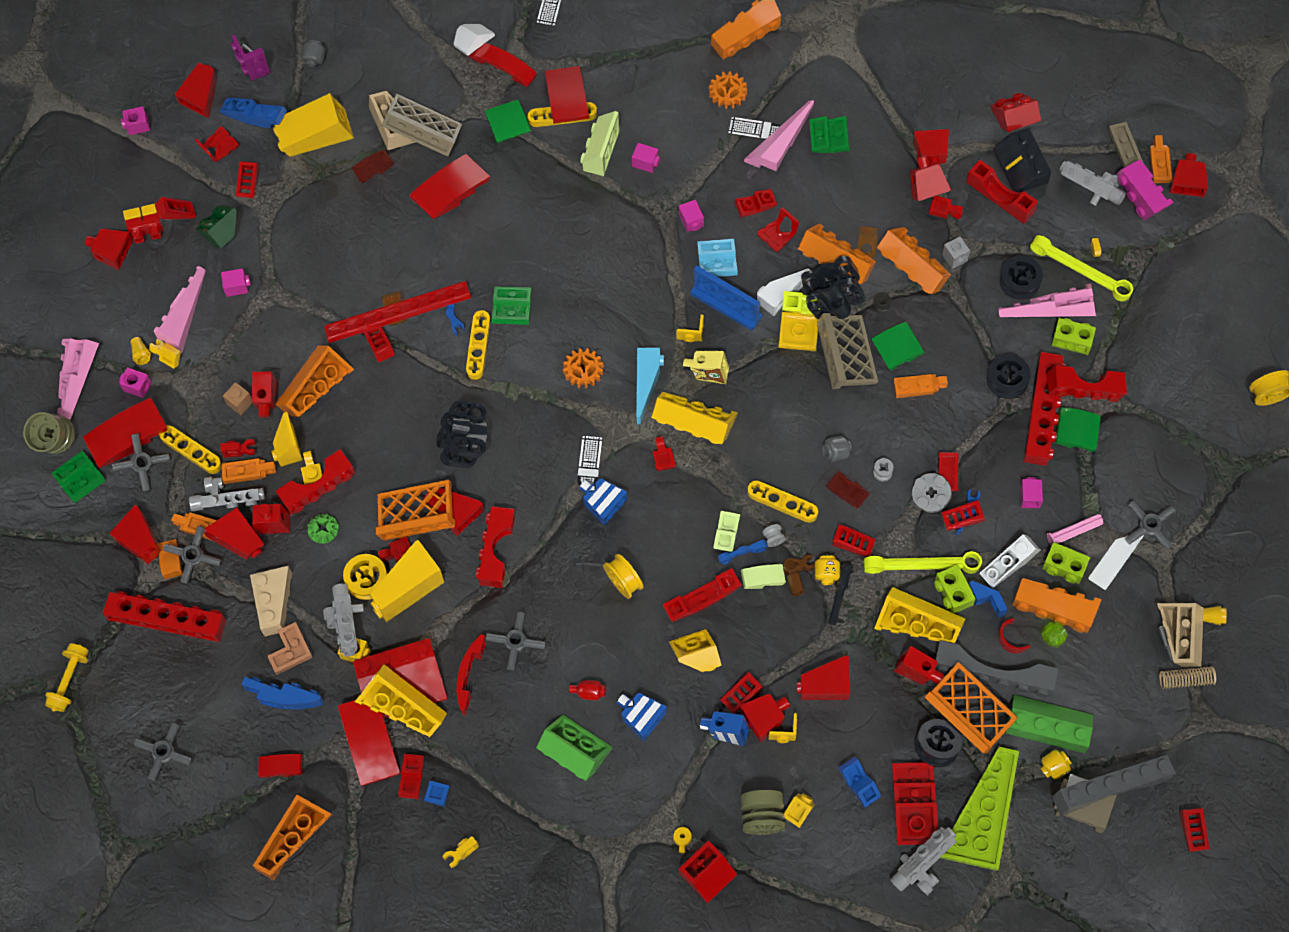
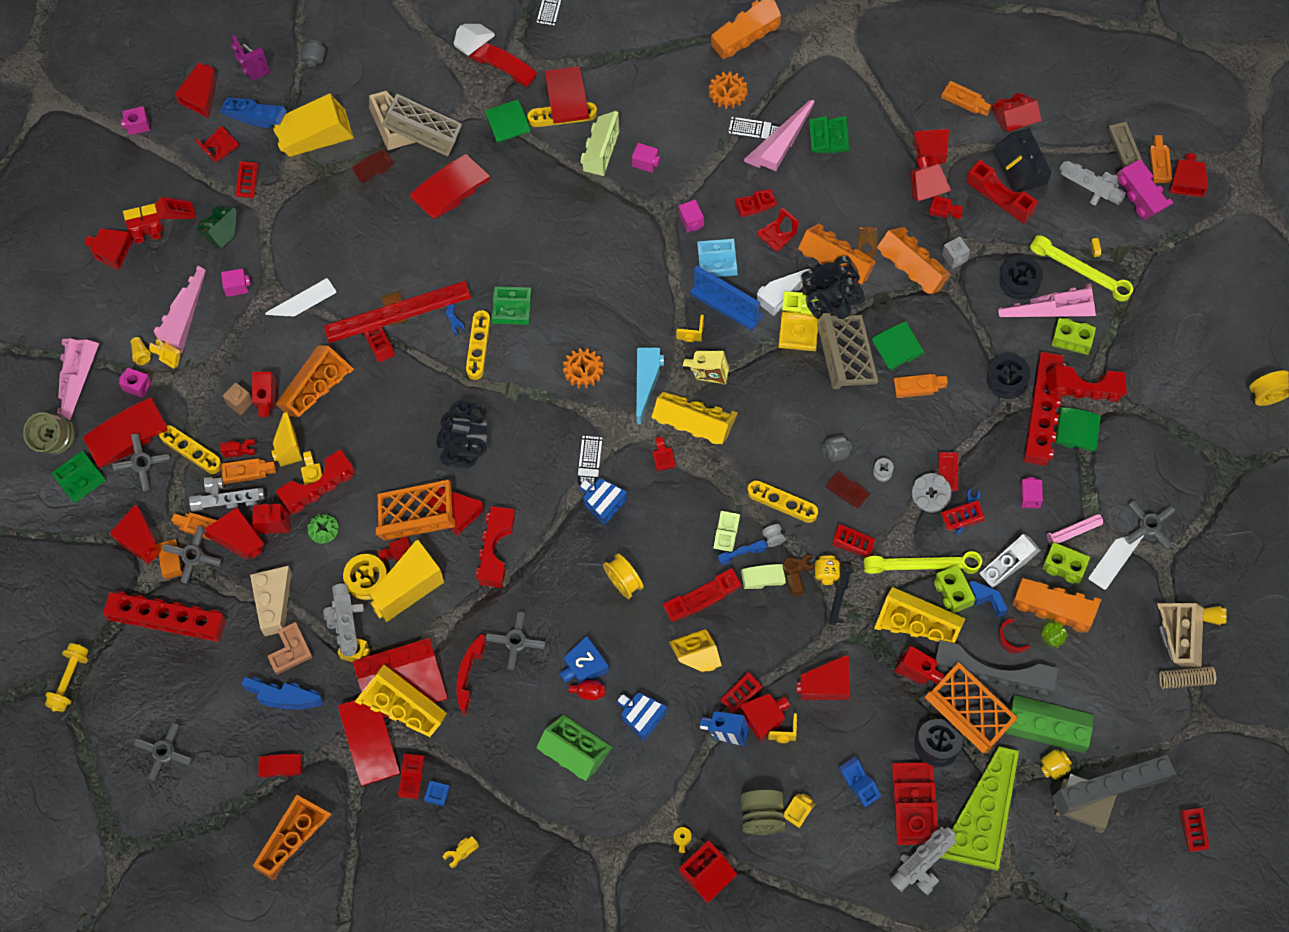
(304, 300): none -> white sticker
(584, 663): none -> blue torso
(965, 98): none -> orange hinge

